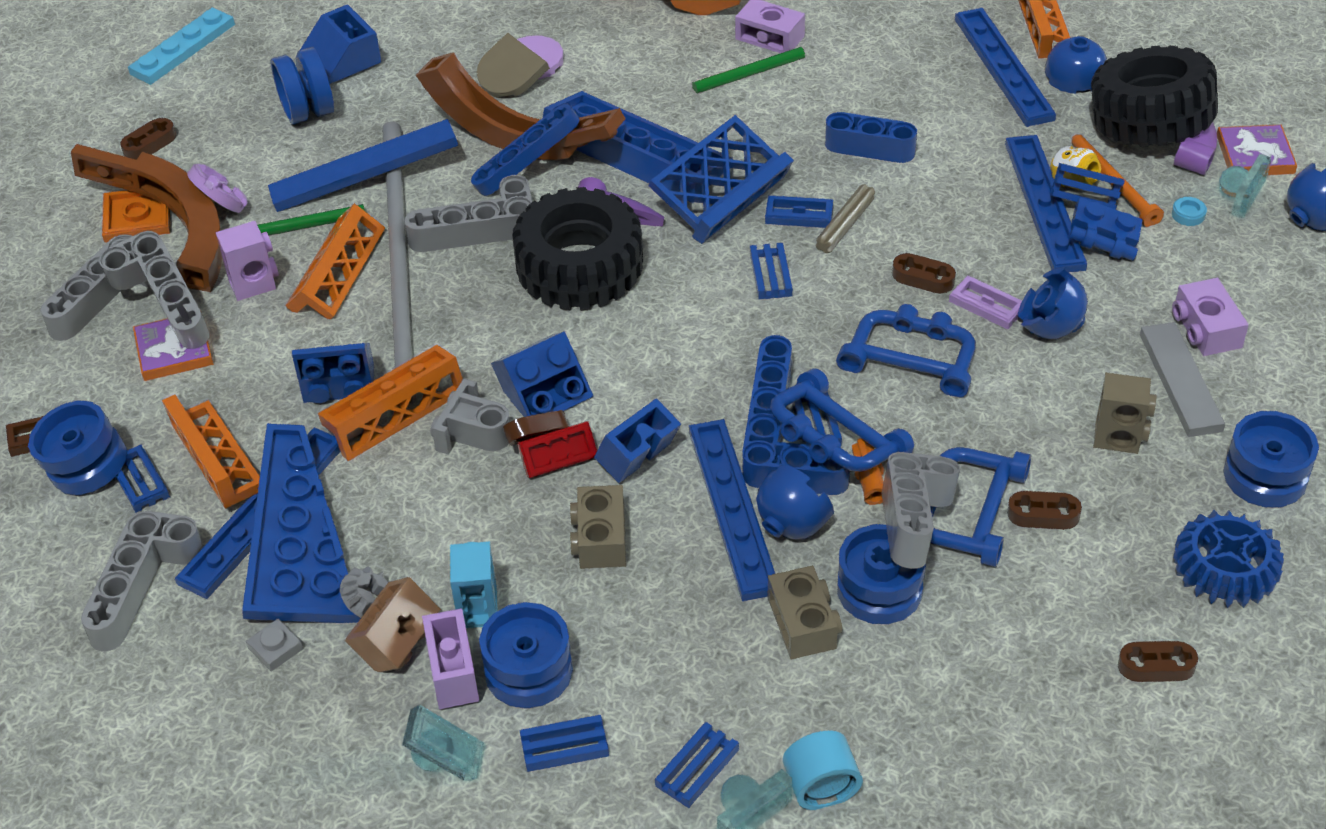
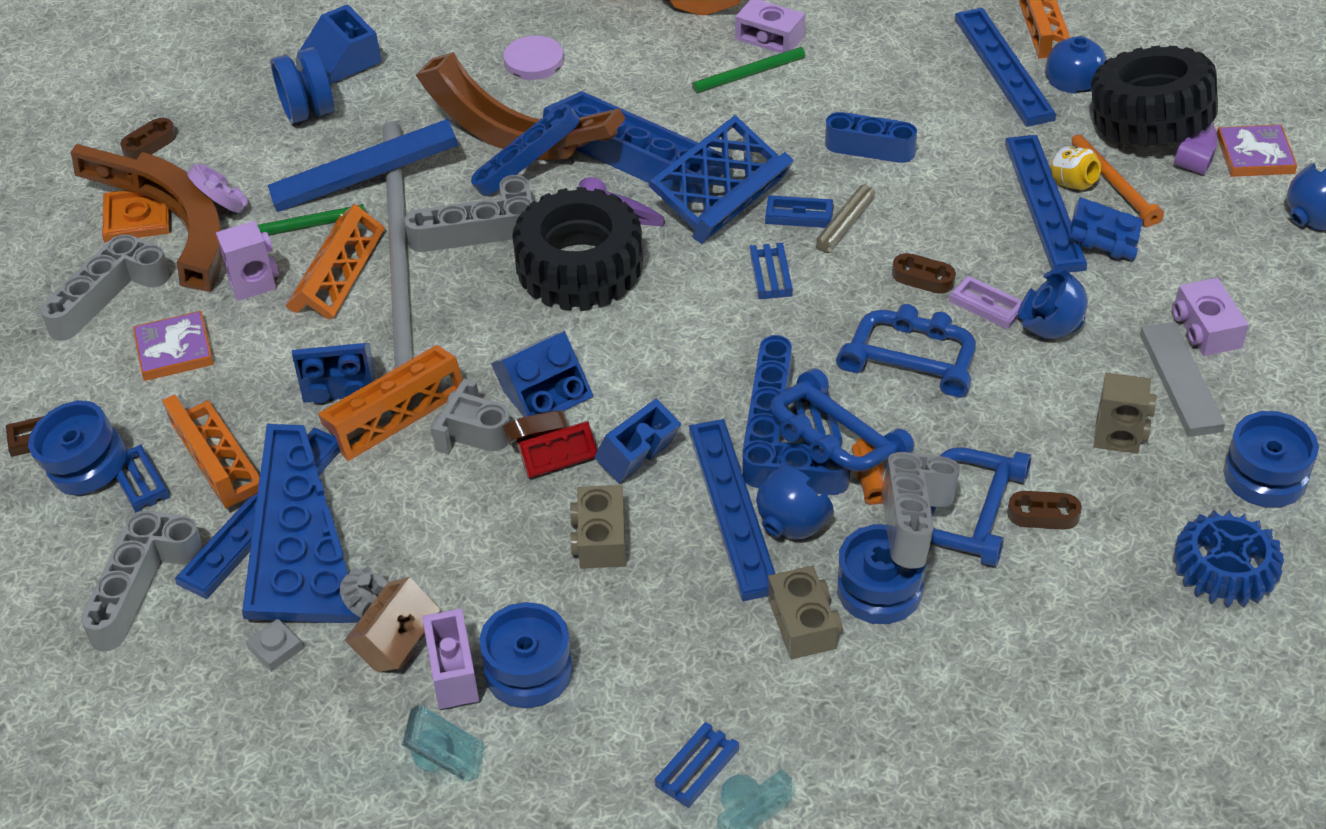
(147, 259): light grey beam -> none
(181, 45): medium azure plate -> none
(473, 582): medium azure brick -> none
(509, 68): dark tan tile -> none
(562, 736): blue tile -> none
(822, 768): medium azure piece -> none
(1113, 194): blue tile -> none
(1157, 661): reddish brown beam -> none
(1189, 211): medium azure tile -> none
(1244, 184): clear light blue tile -> none

